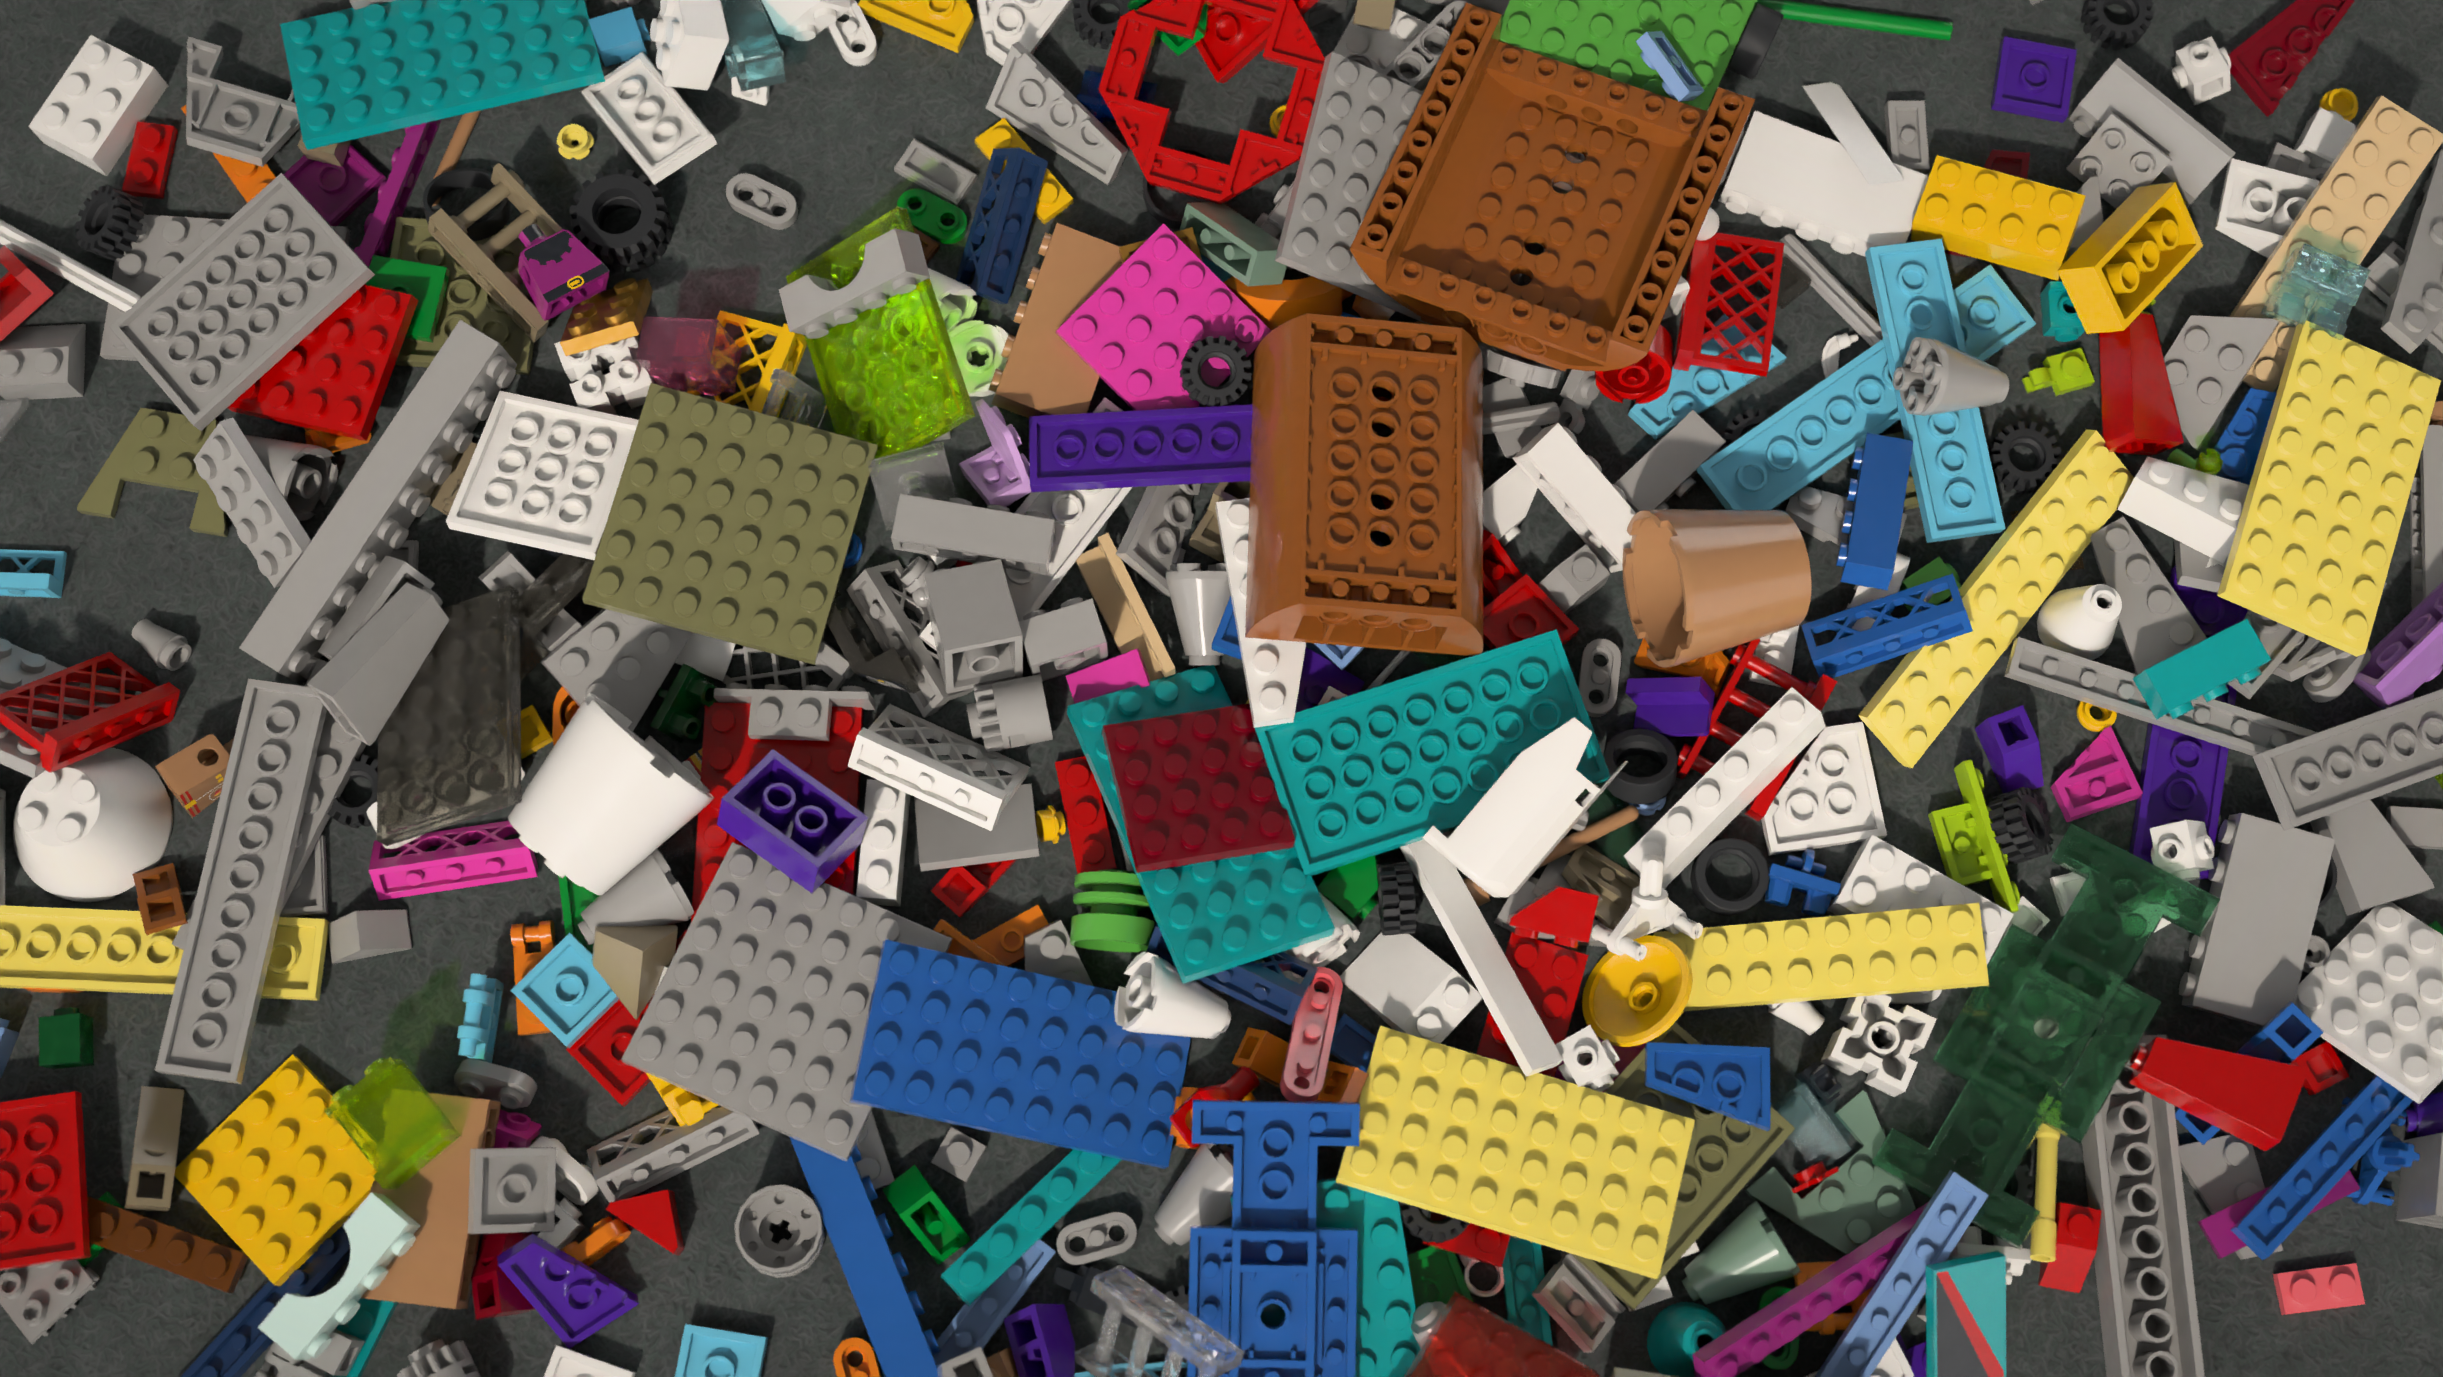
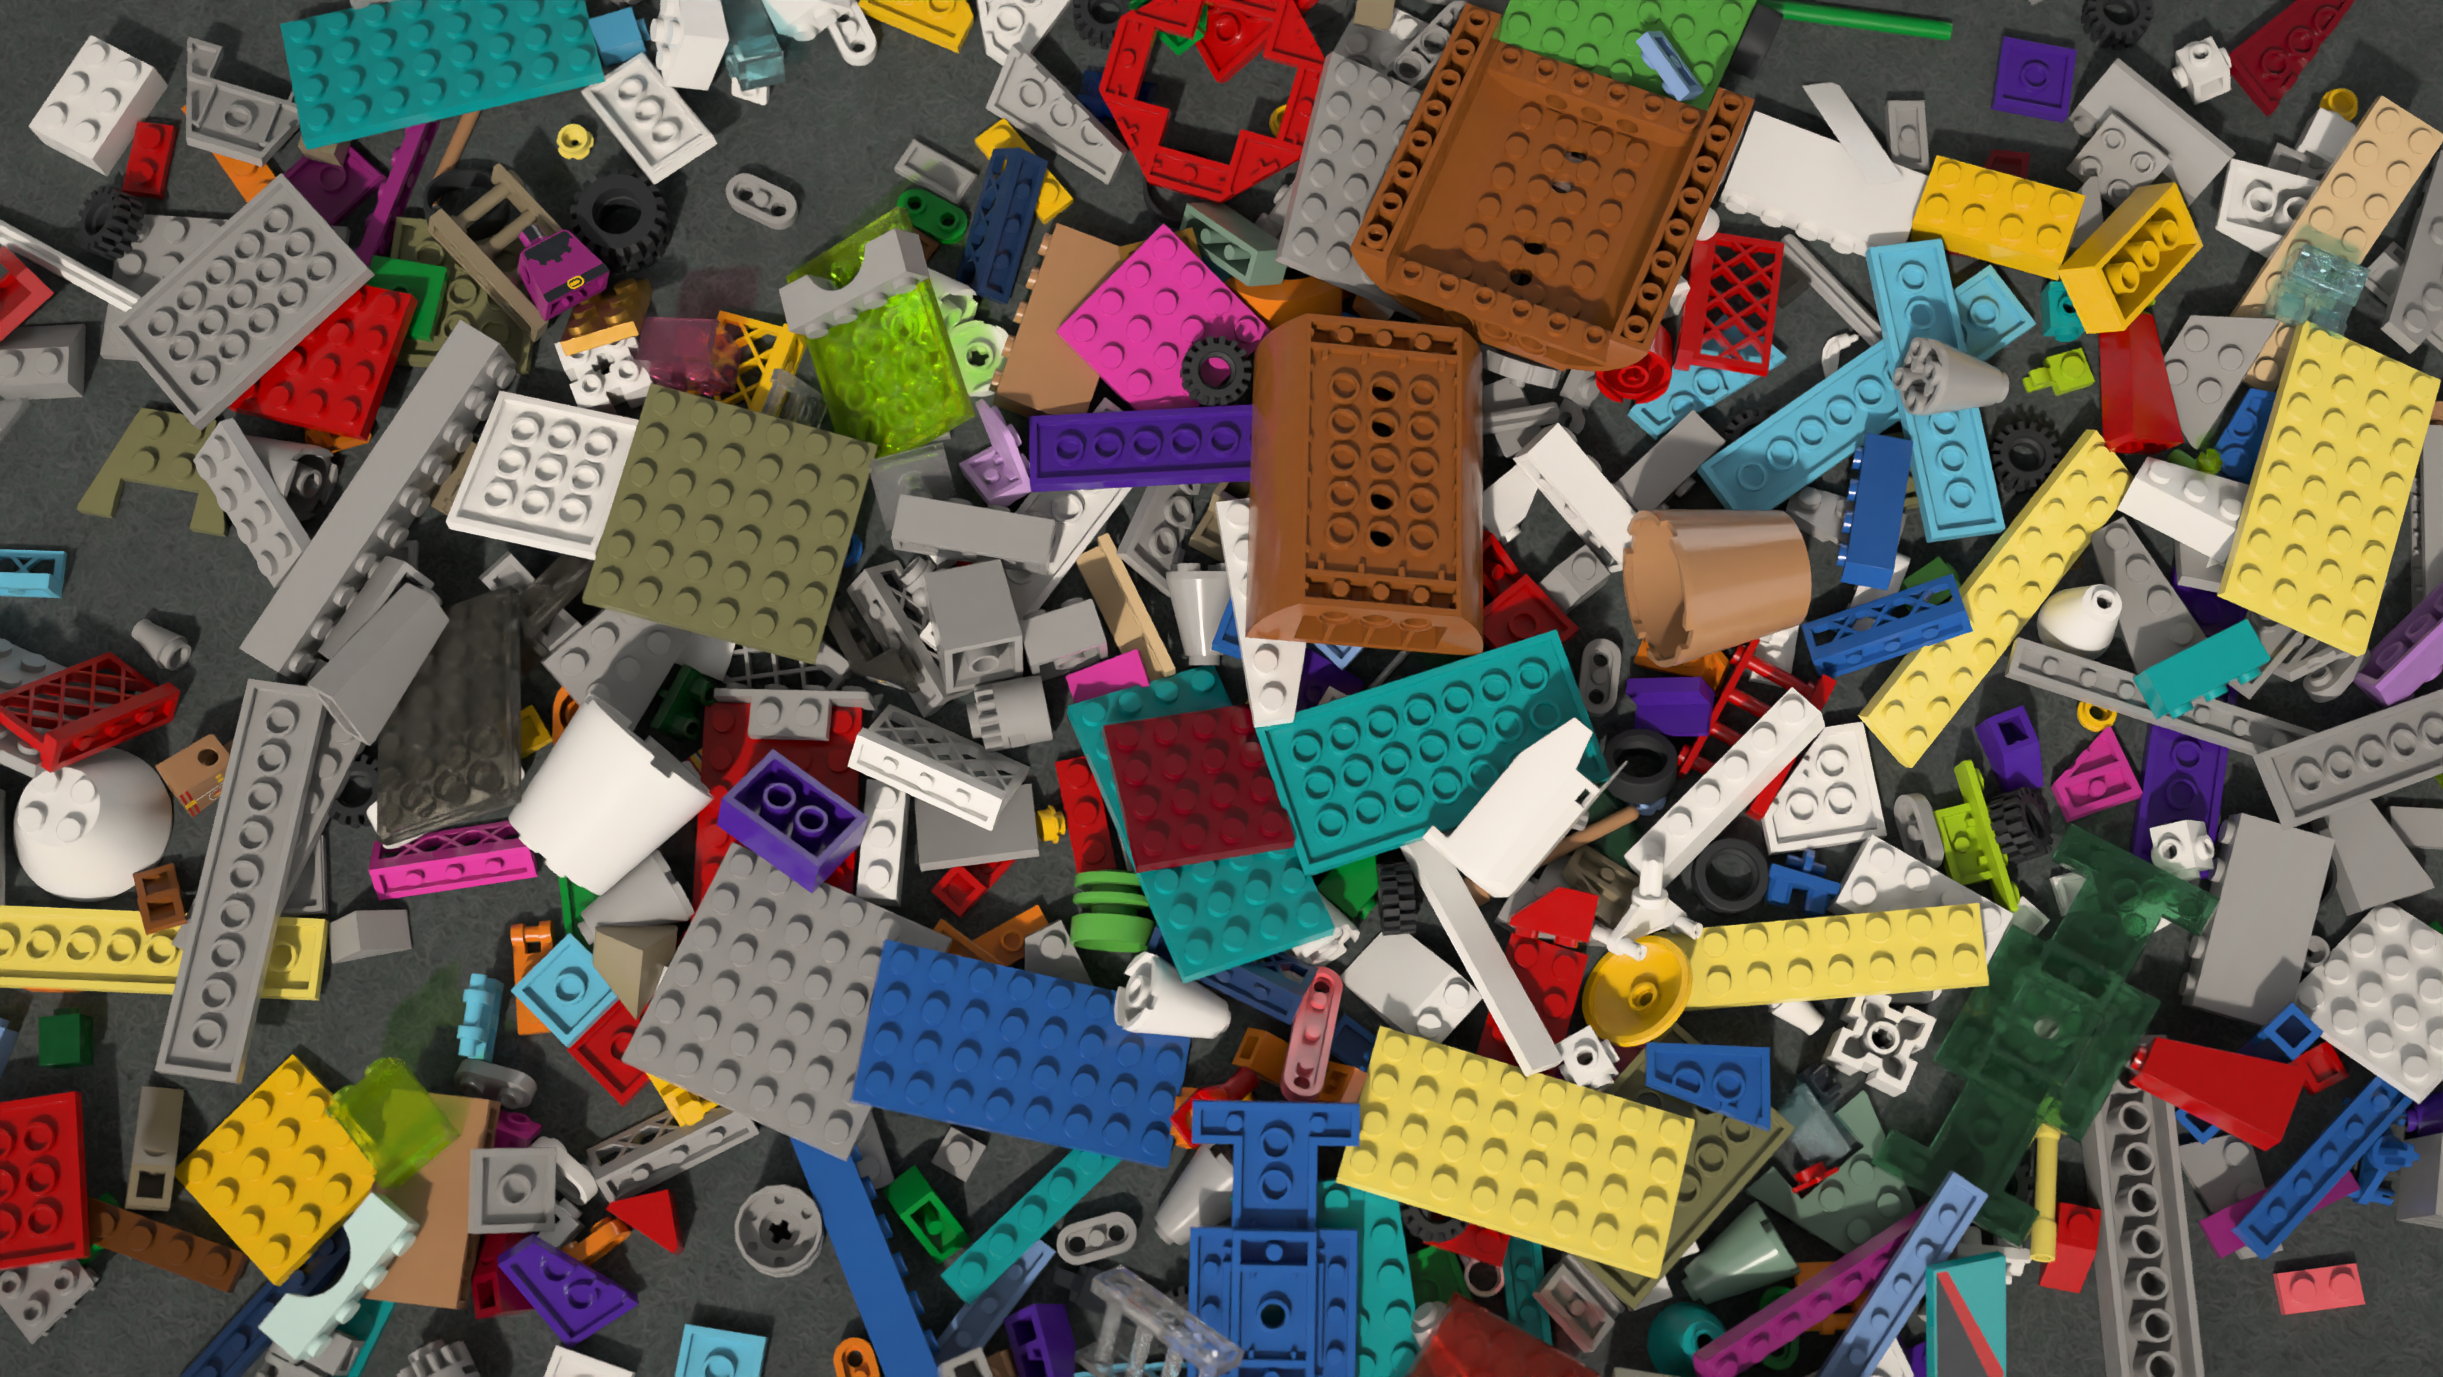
(1918, 829): none -> light grey plate

